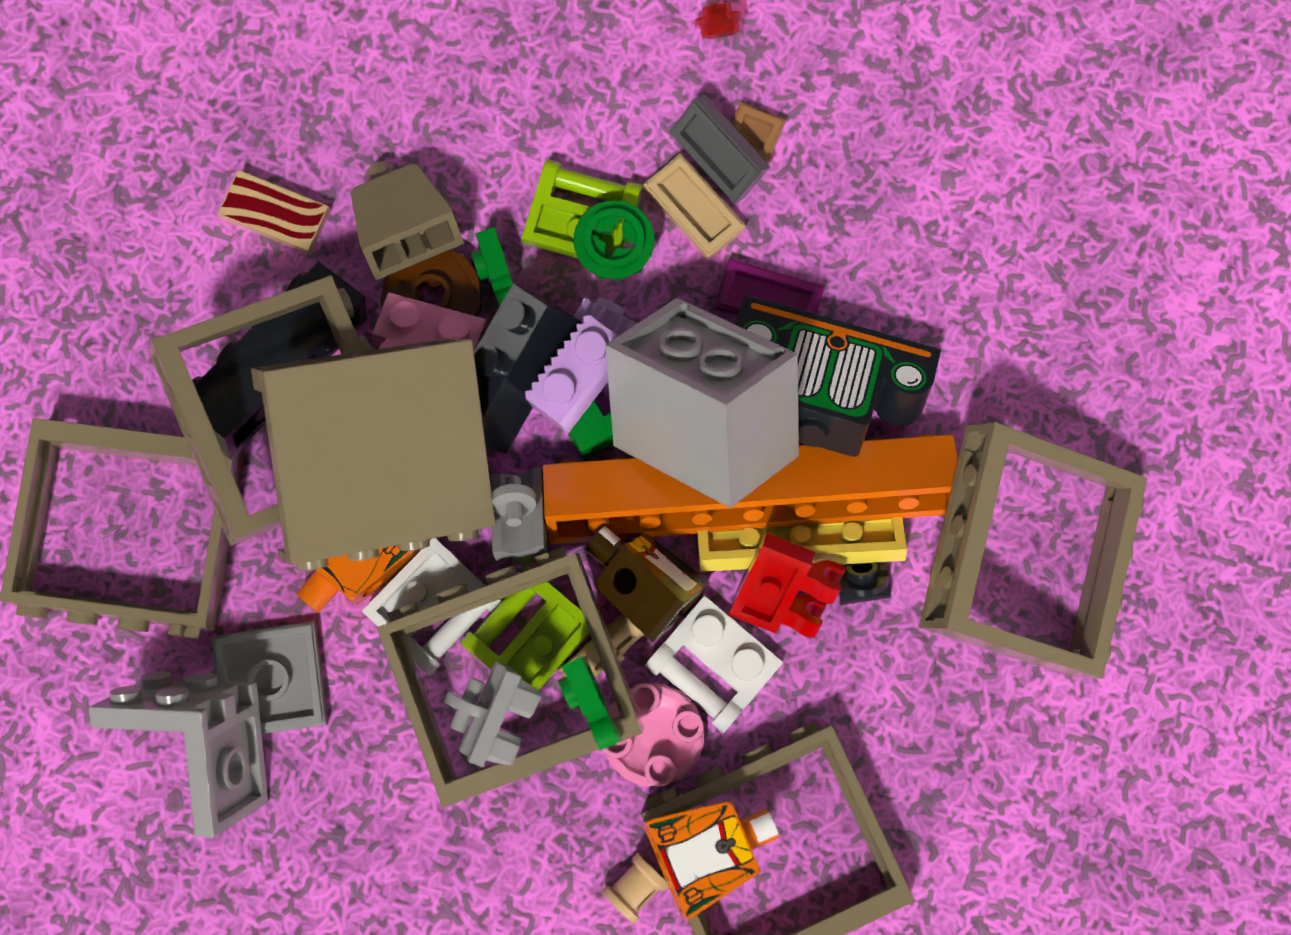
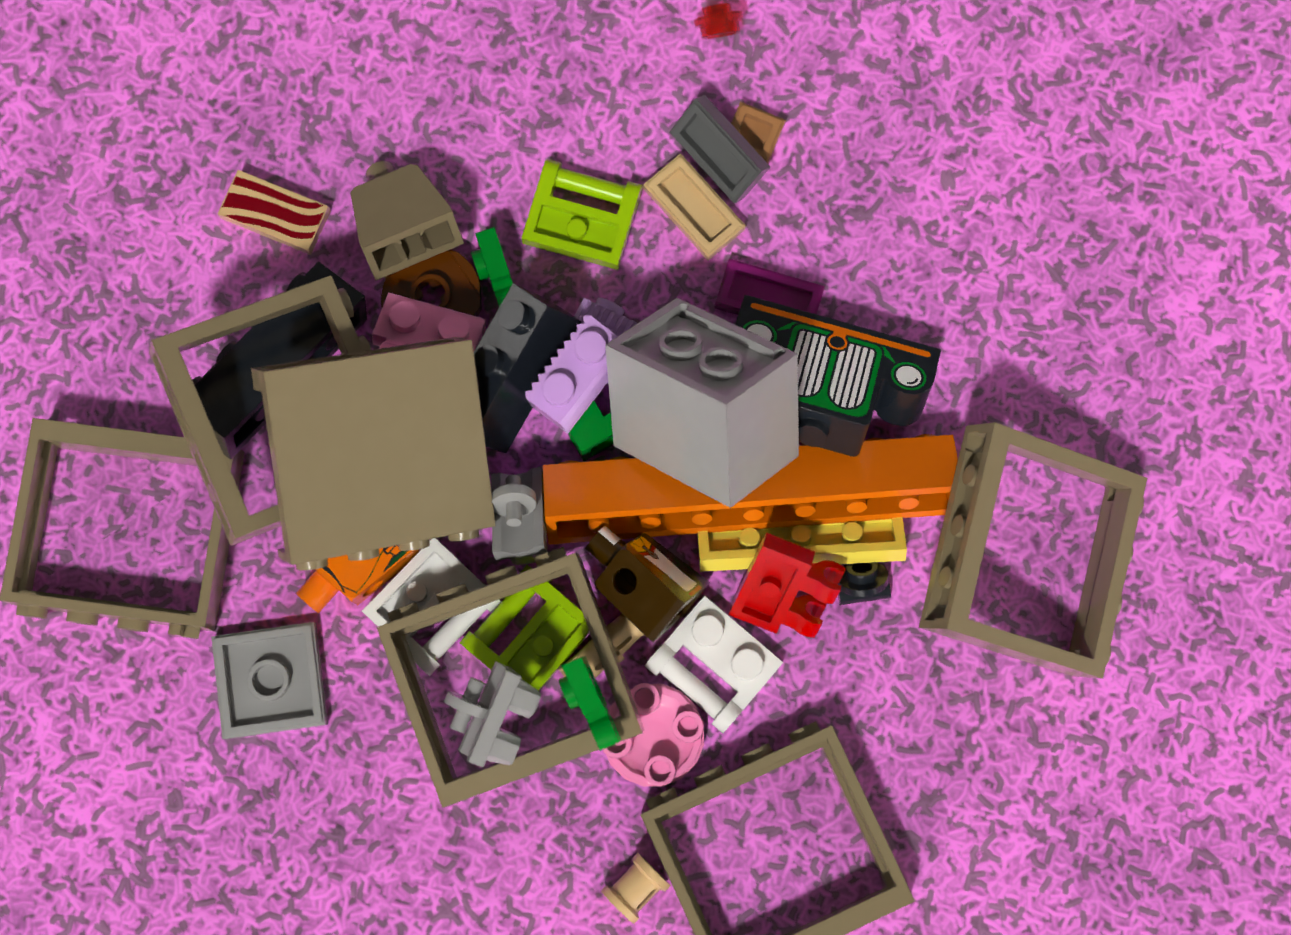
(219, 735): light grey bracket -> none
(603, 220): green gear -> none
(708, 852): torso -> none

